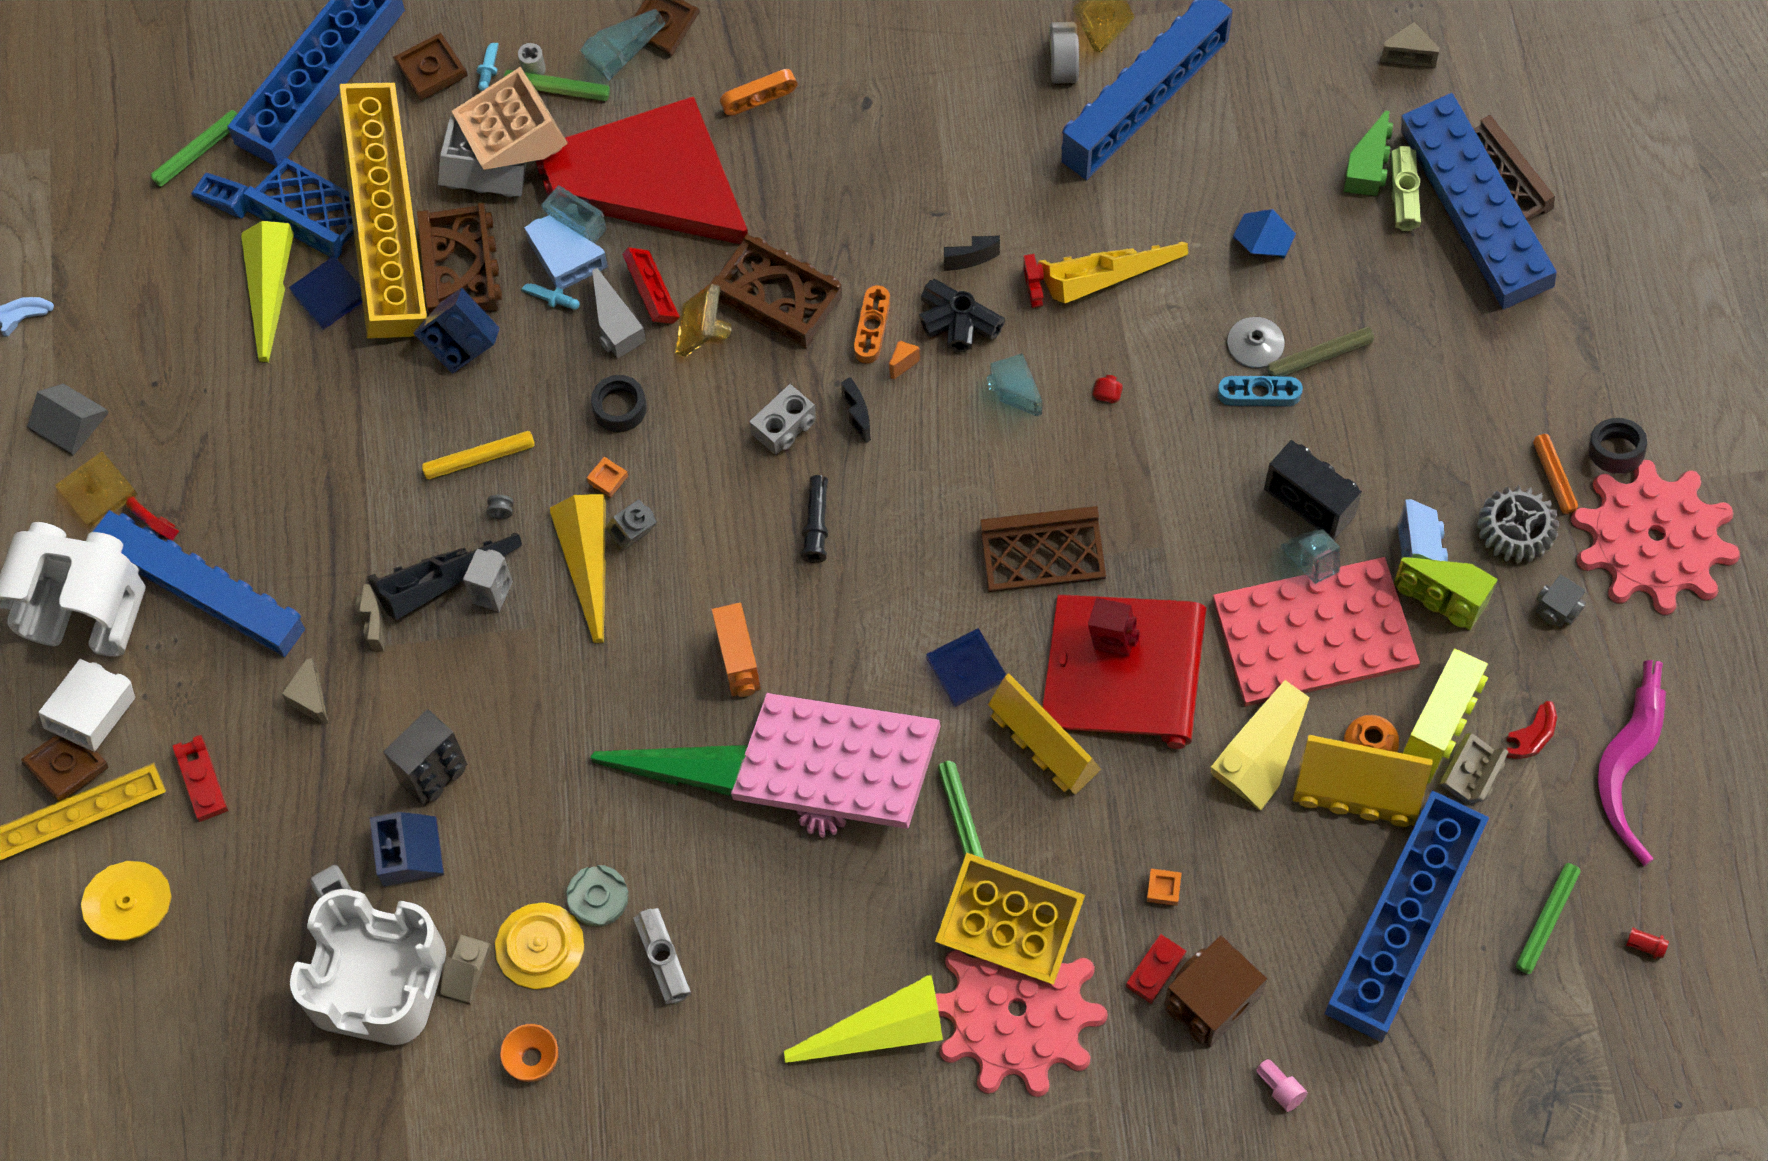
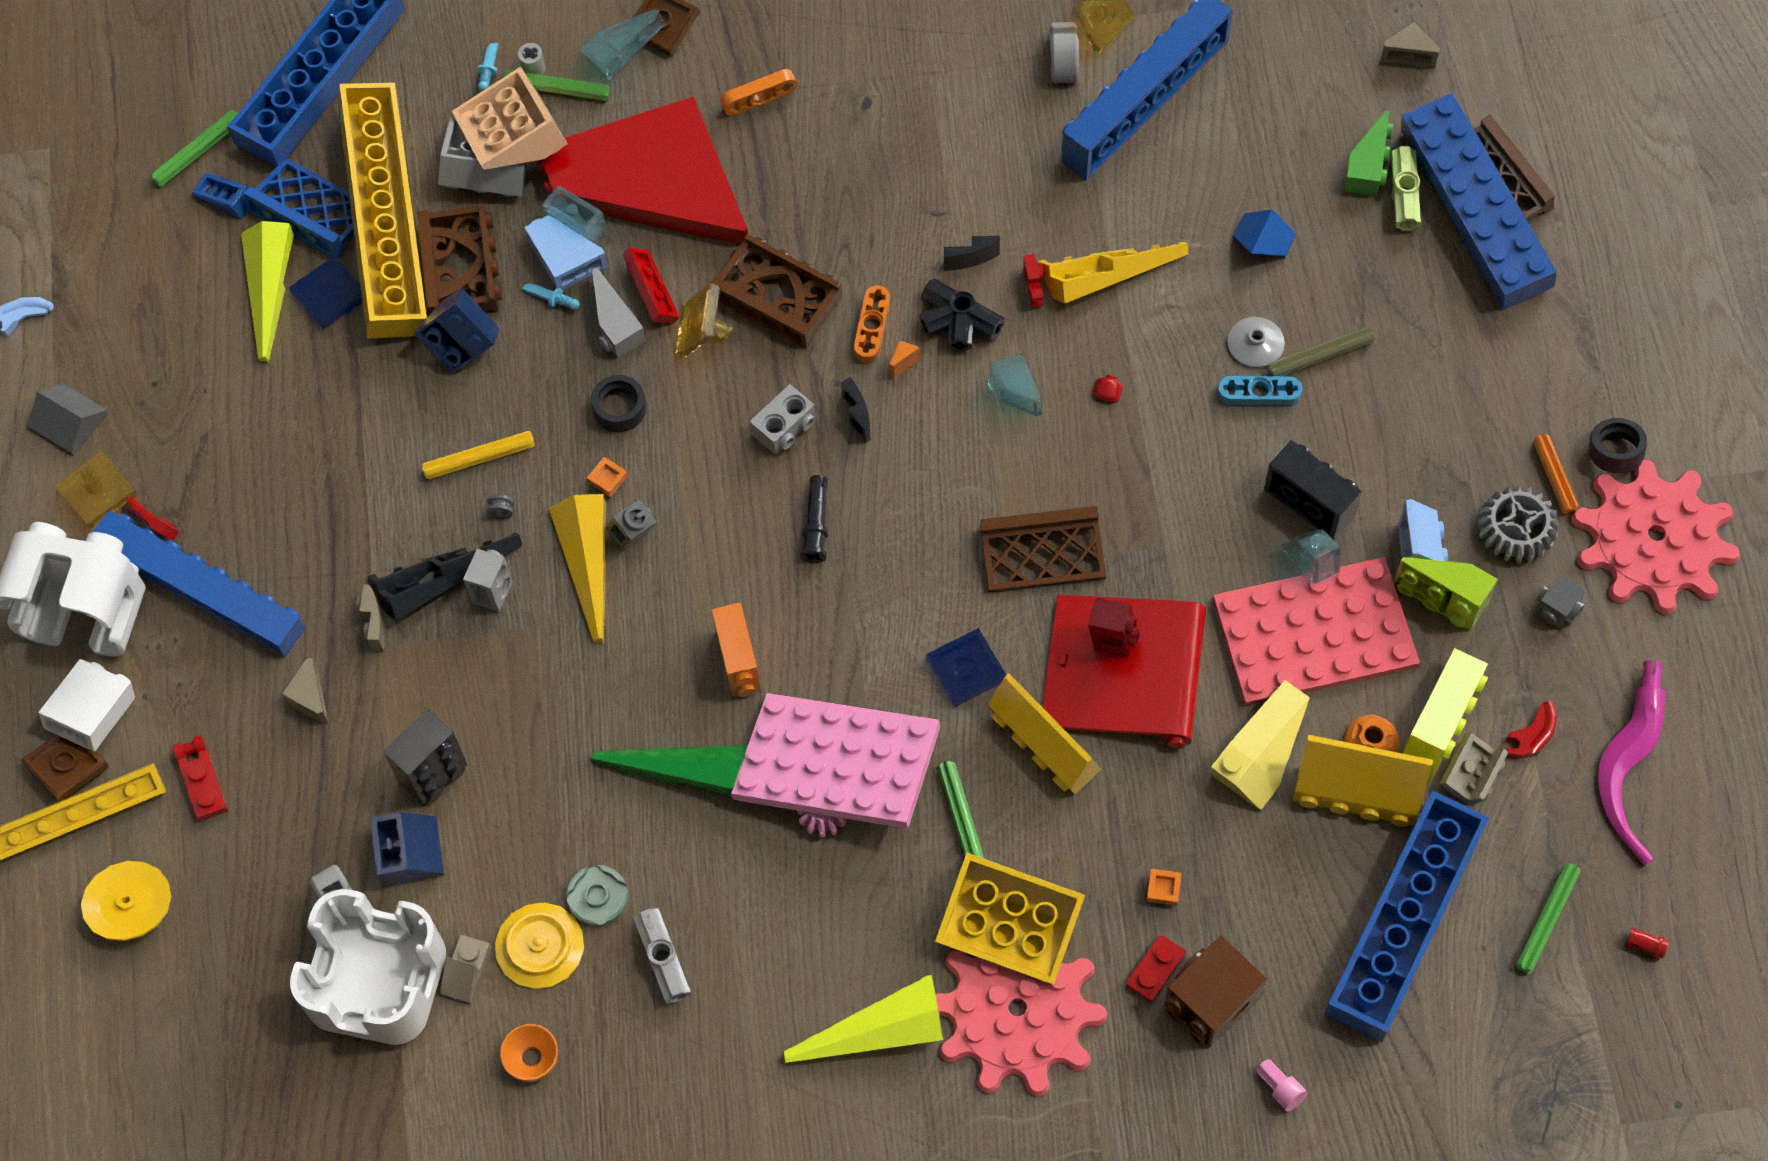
(430, 66): reddish brown plate -> none

